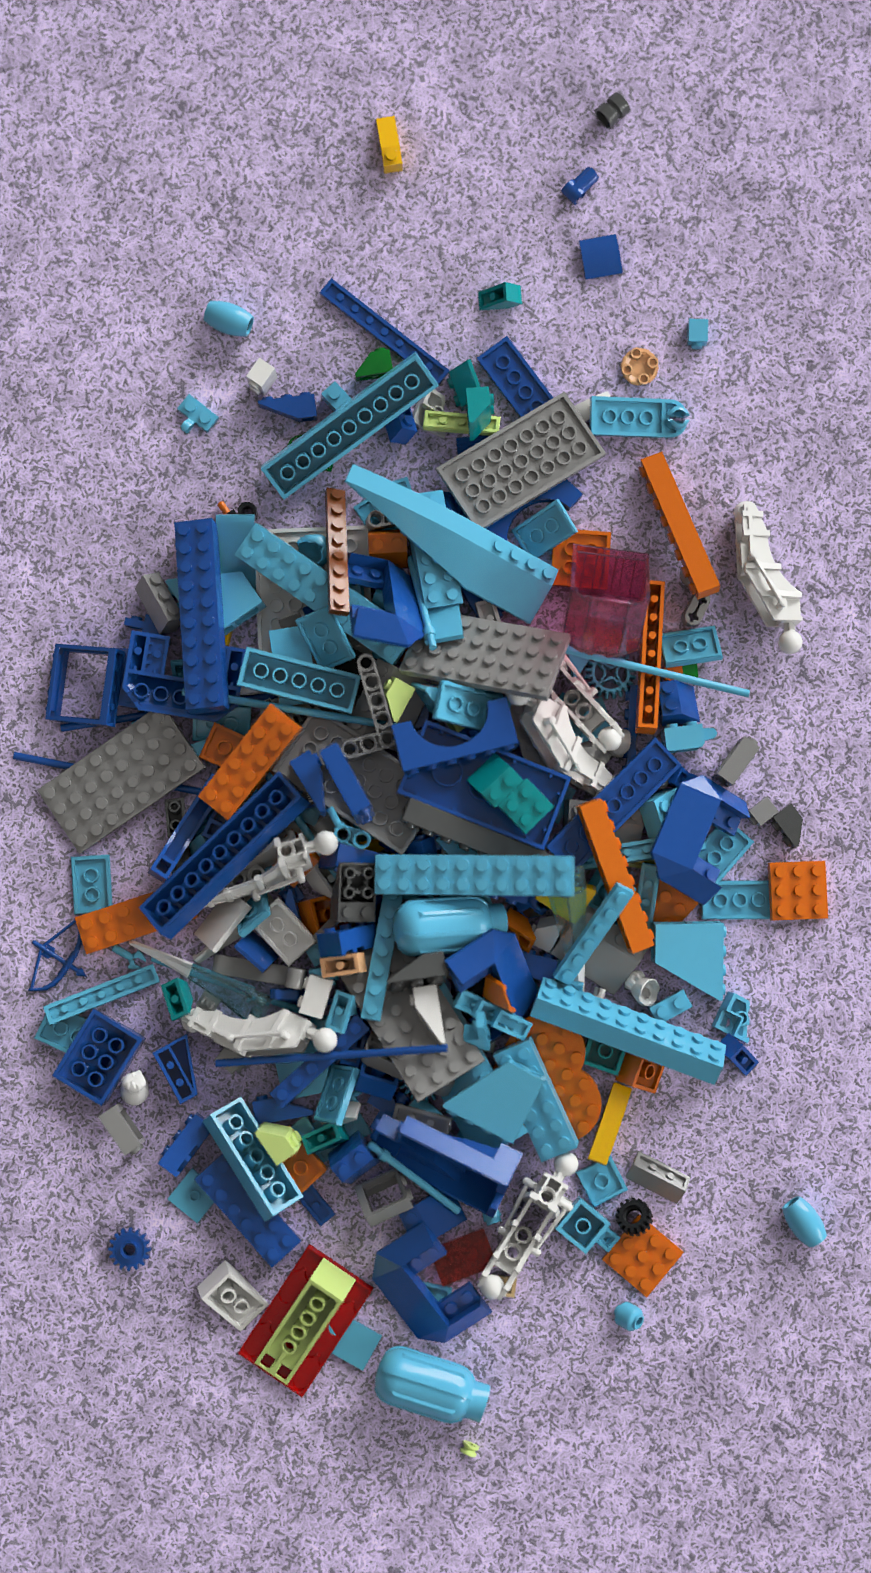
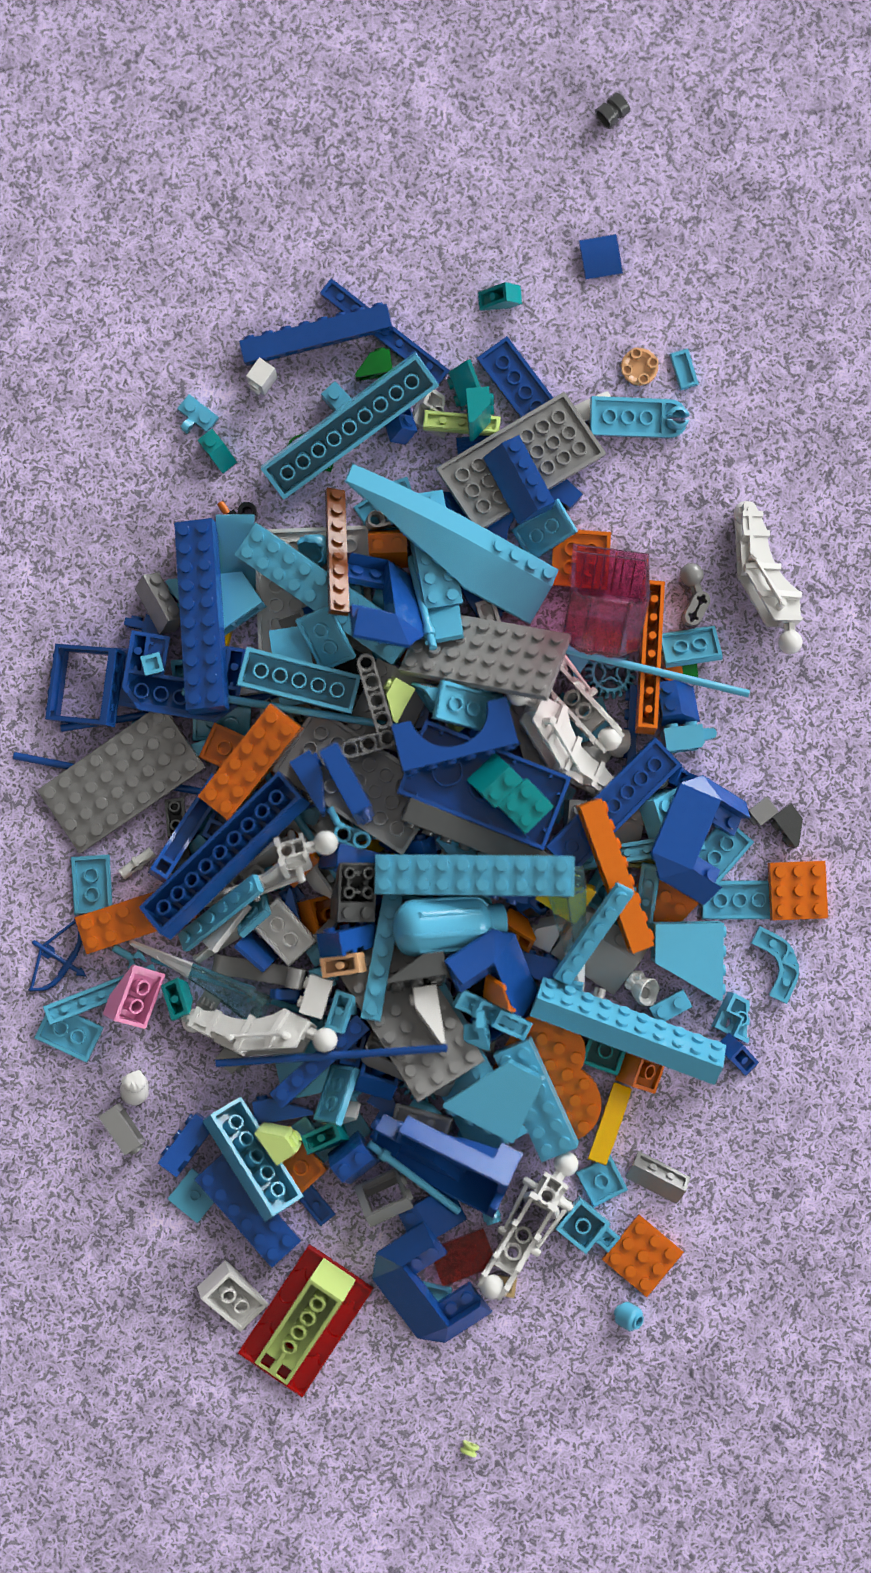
(99, 1057): blue slope -> none
(134, 996): none -> bright pink slope
(137, 863): none -> white pin
(137, 1241): blue gear -> none
(152, 664): none -> medium azure plate
(178, 1068): blue wedge -> none
(217, 451): none -> teal slope
(220, 912): none -> medium azure plate
(228, 318): medium azure piece -> none
(297, 408): blue slope -> none
(316, 334): none -> blue brick
(356, 1344): medium azure tile -> none
(389, 144): yellow slope -> none
(402, 1098): blue plate -> none
(430, 1386): medium azure piece -> none
(519, 480): none -> blue slope
(580, 185): blue piece -> none
(642, 1224): black tyre -> none
(679, 526): orange brick -> none
(684, 369): none -> medium azure tile
(697, 333): medium azure brick -> none
(737, 761): light grey window -> none
(787, 962): none -> medium azure plate
(804, 1221): medium azure piece -> none

